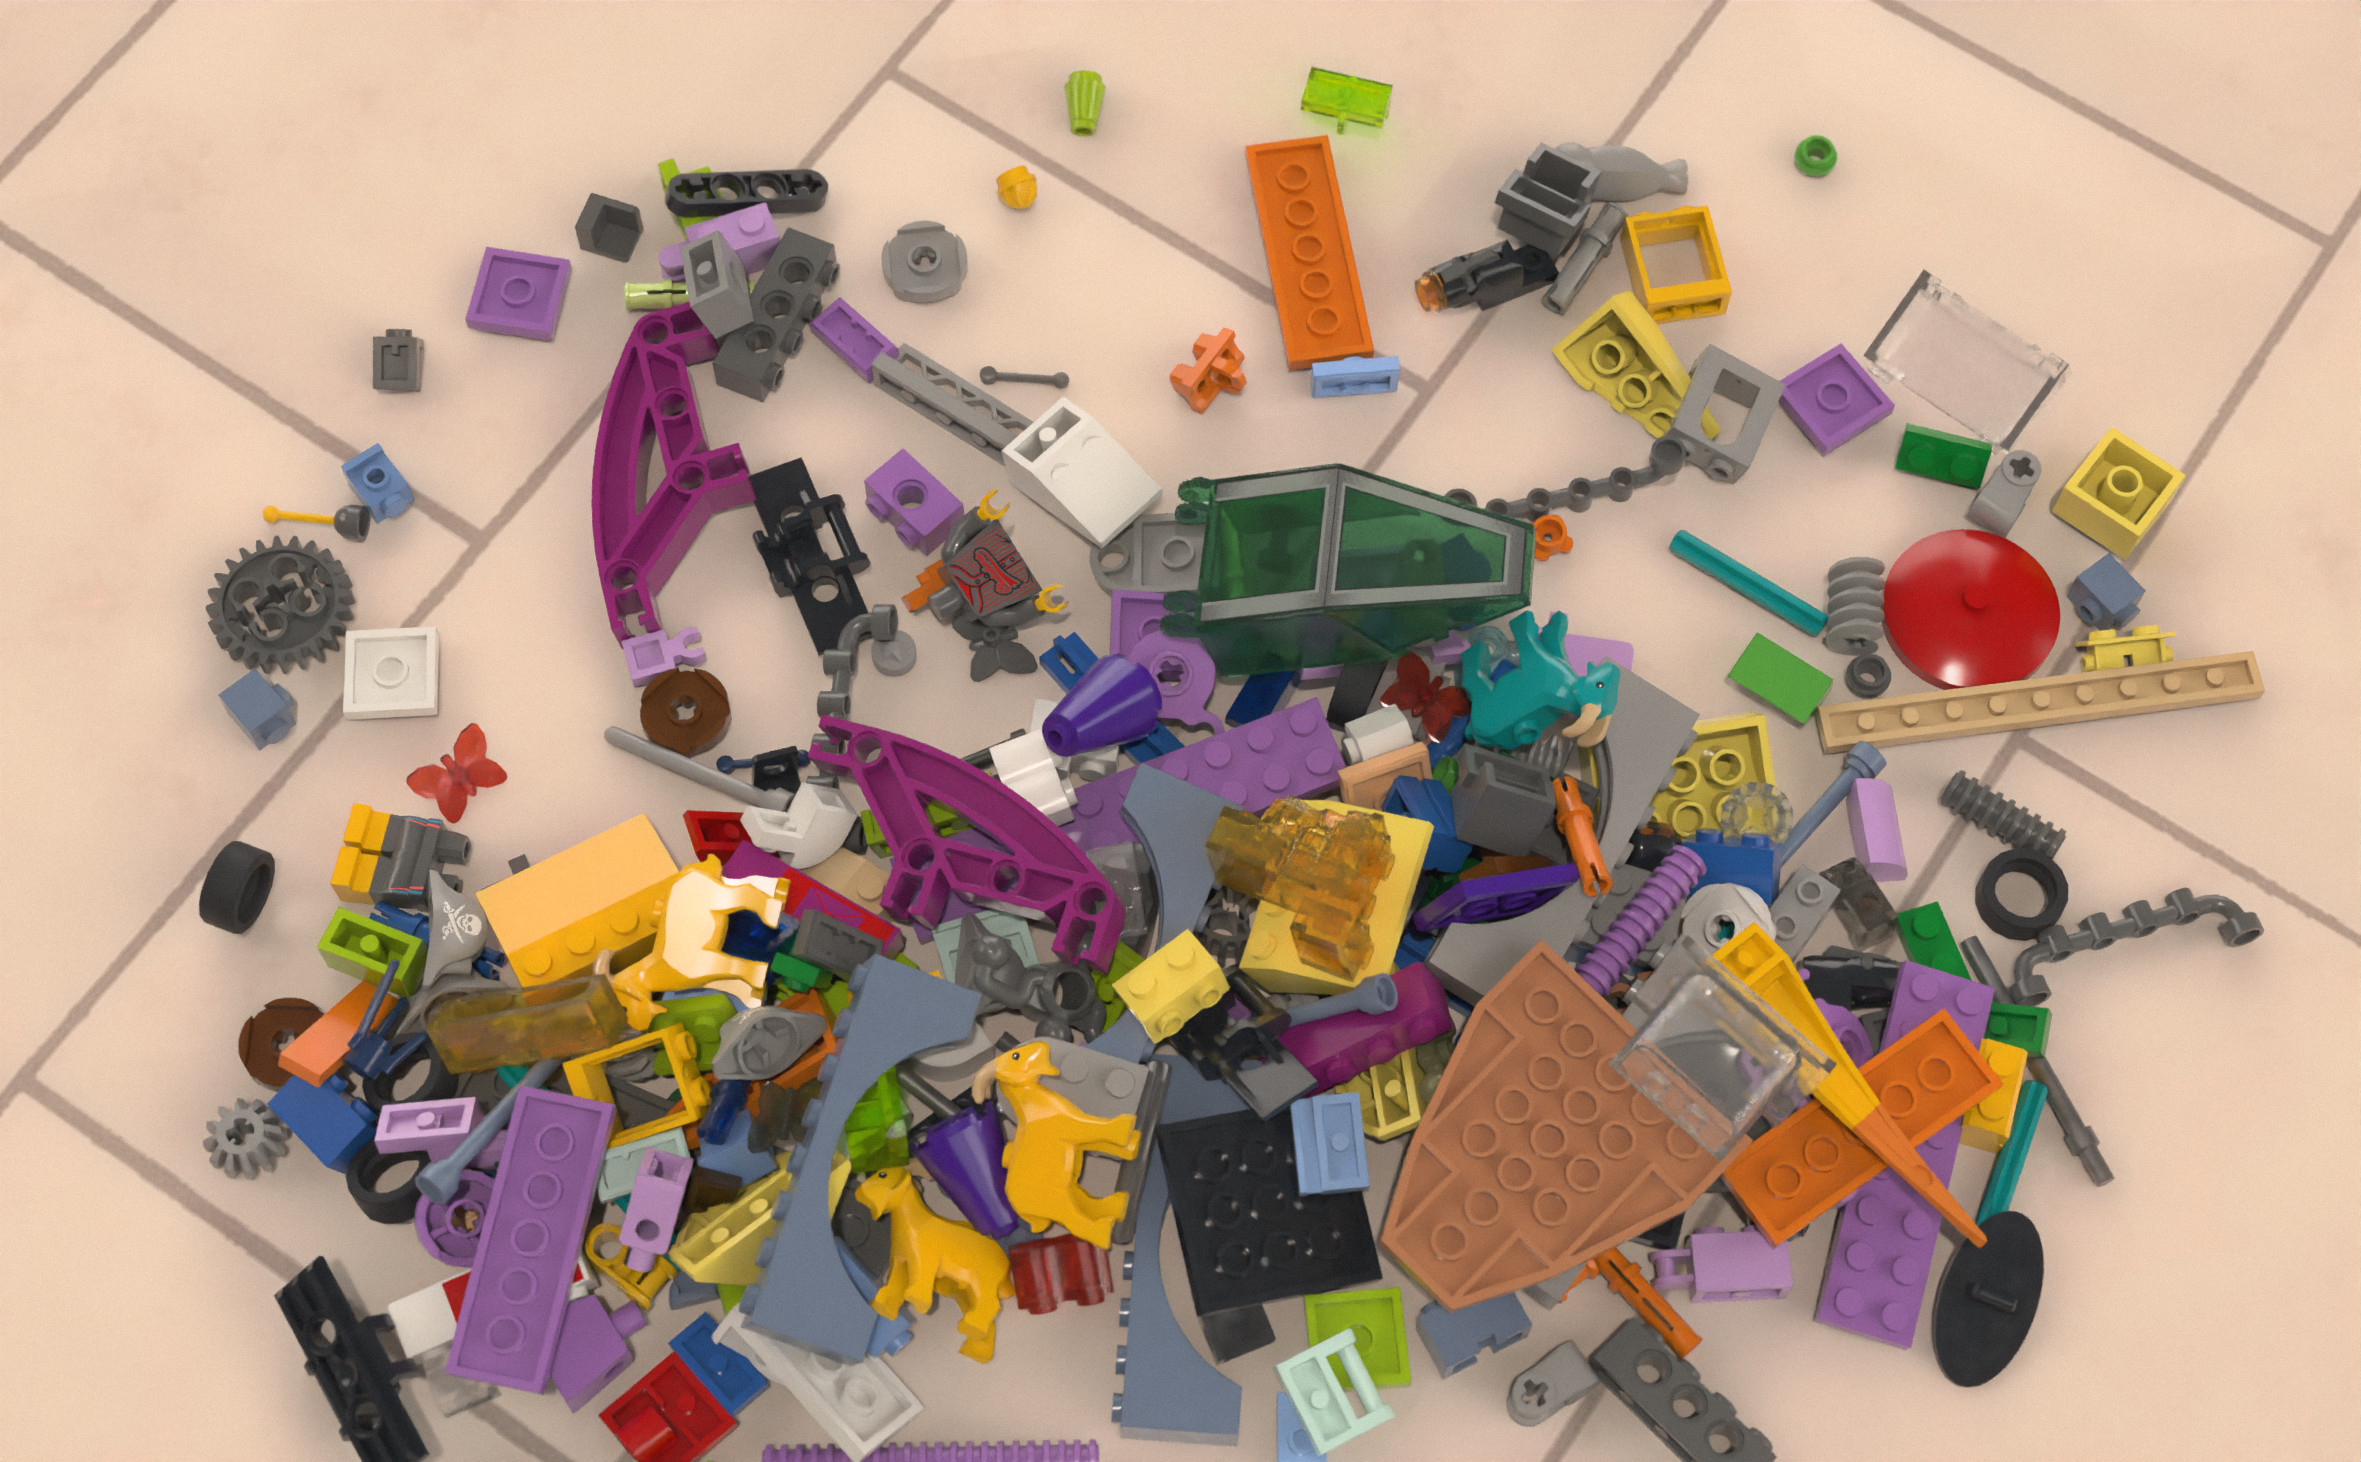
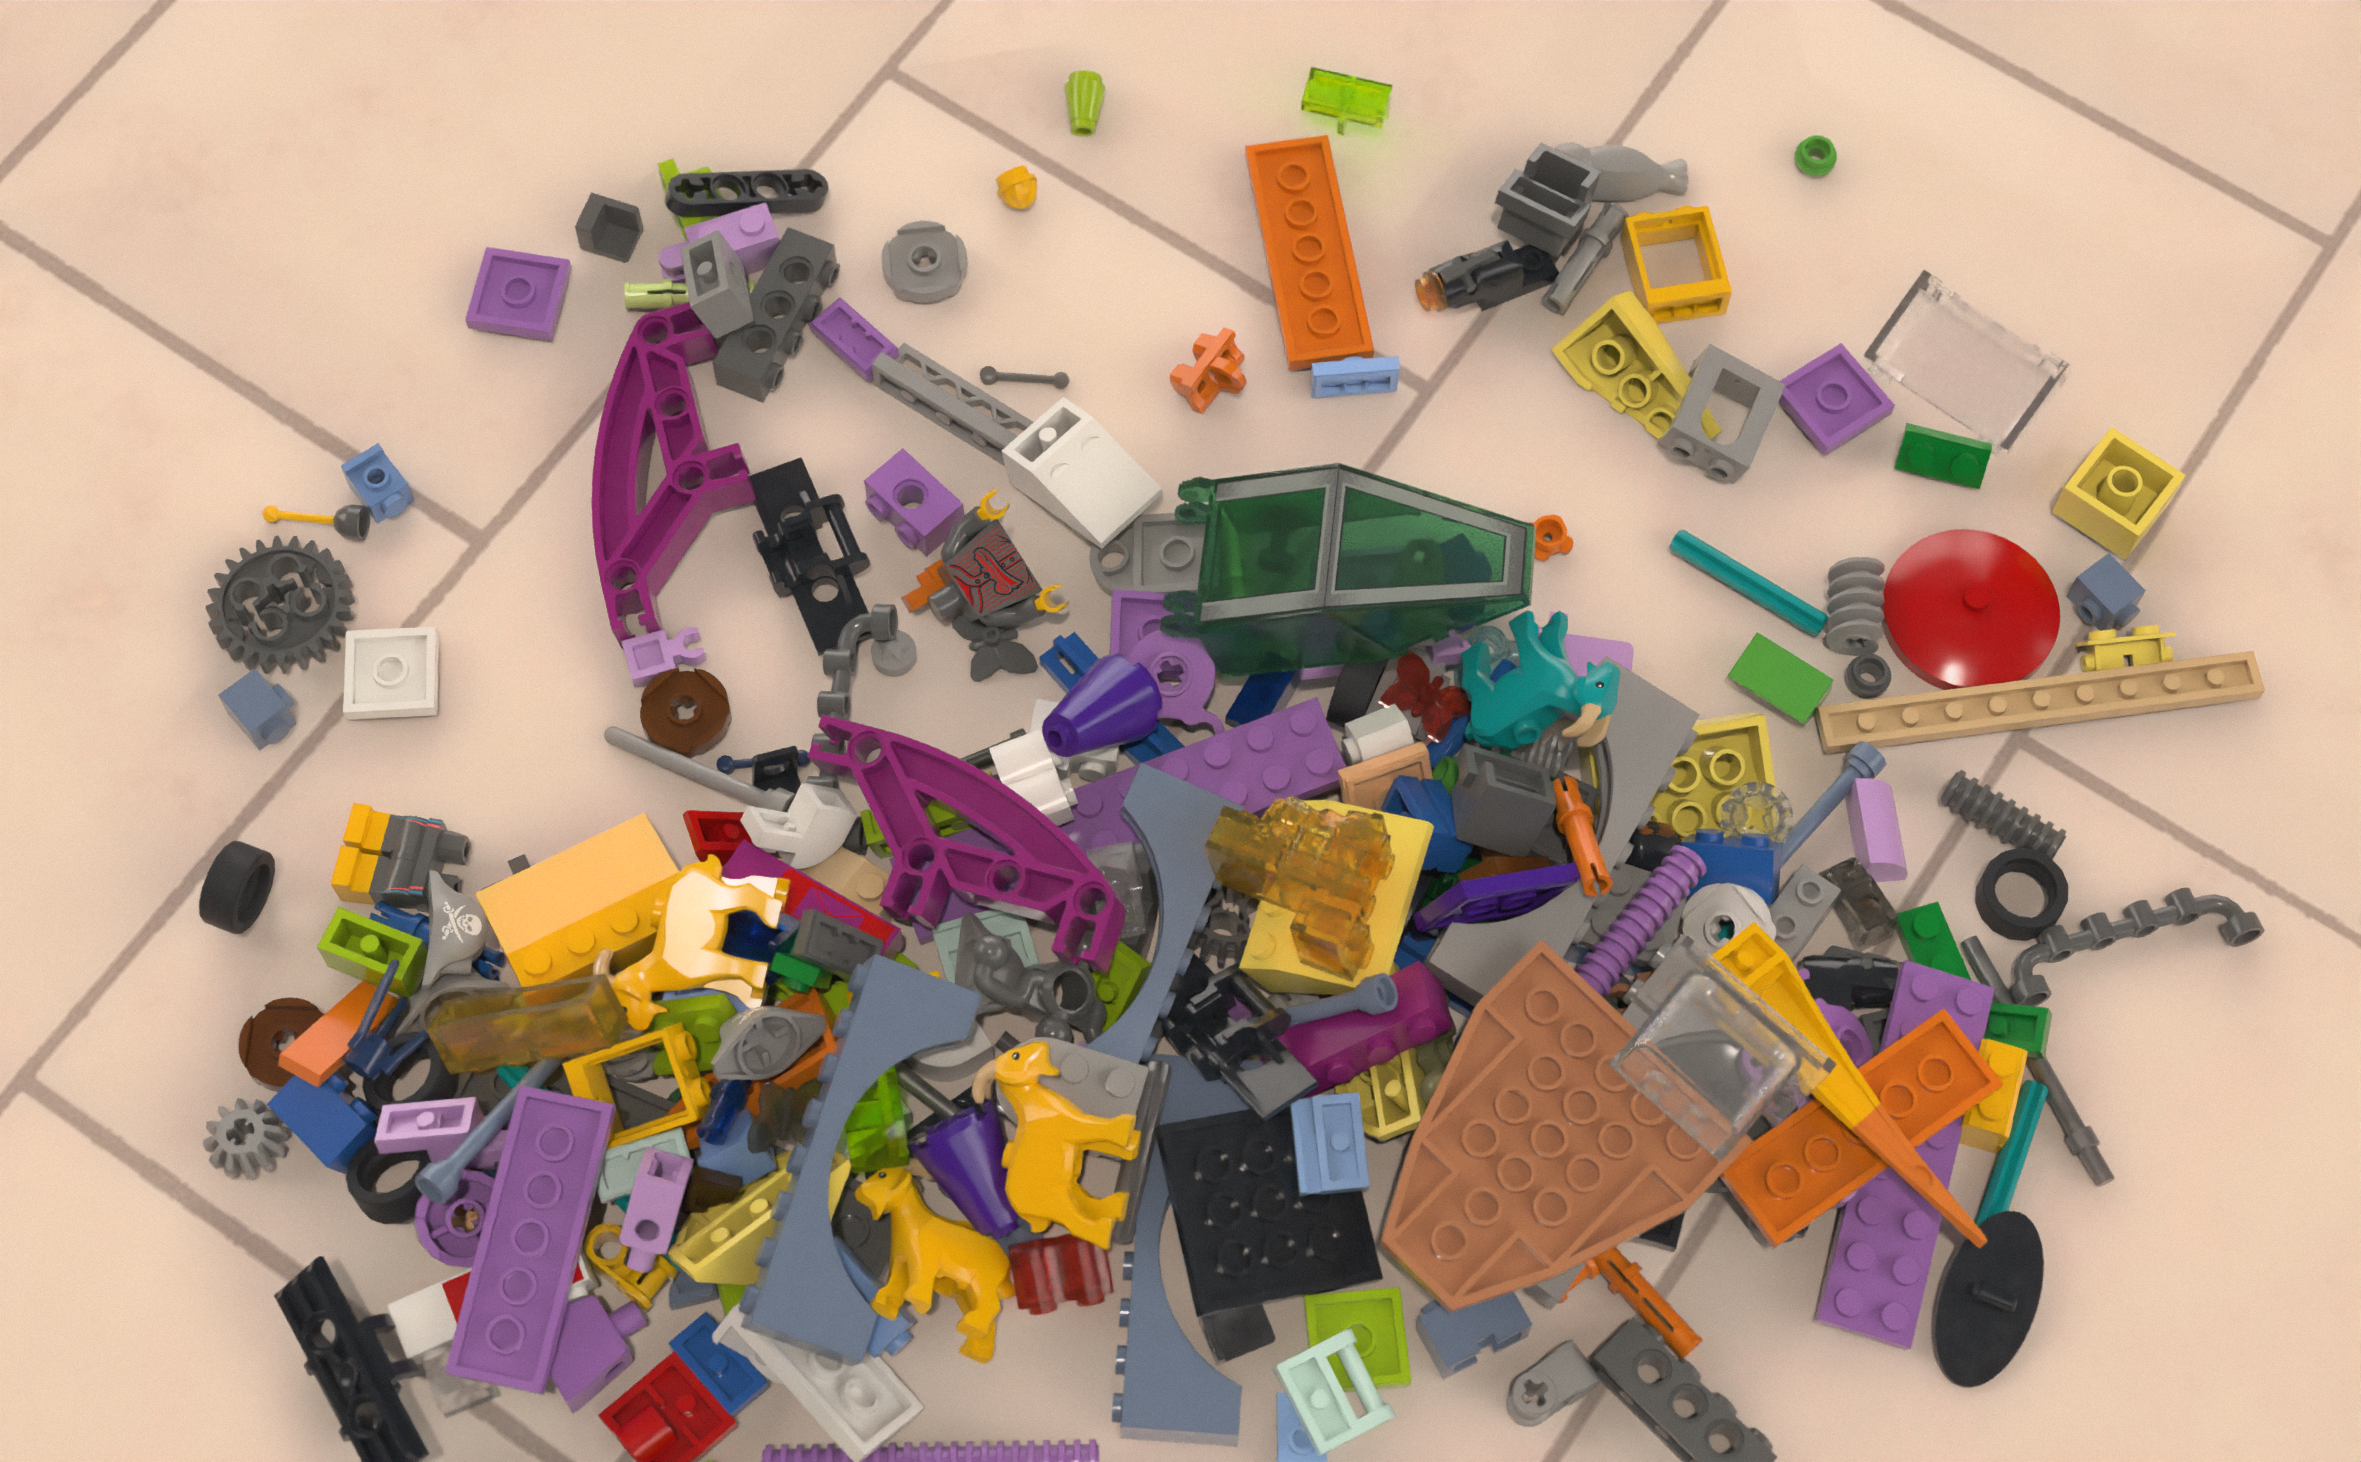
(397, 360): dark grey bracket -> none
(459, 779): clear red piece -> none
(1172, 986): light yellow bracket -> none
(1665, 459): dark grey bar -> none
(1726, 1267): lavender brick -> none
(2005, 495): light grey piece -> none

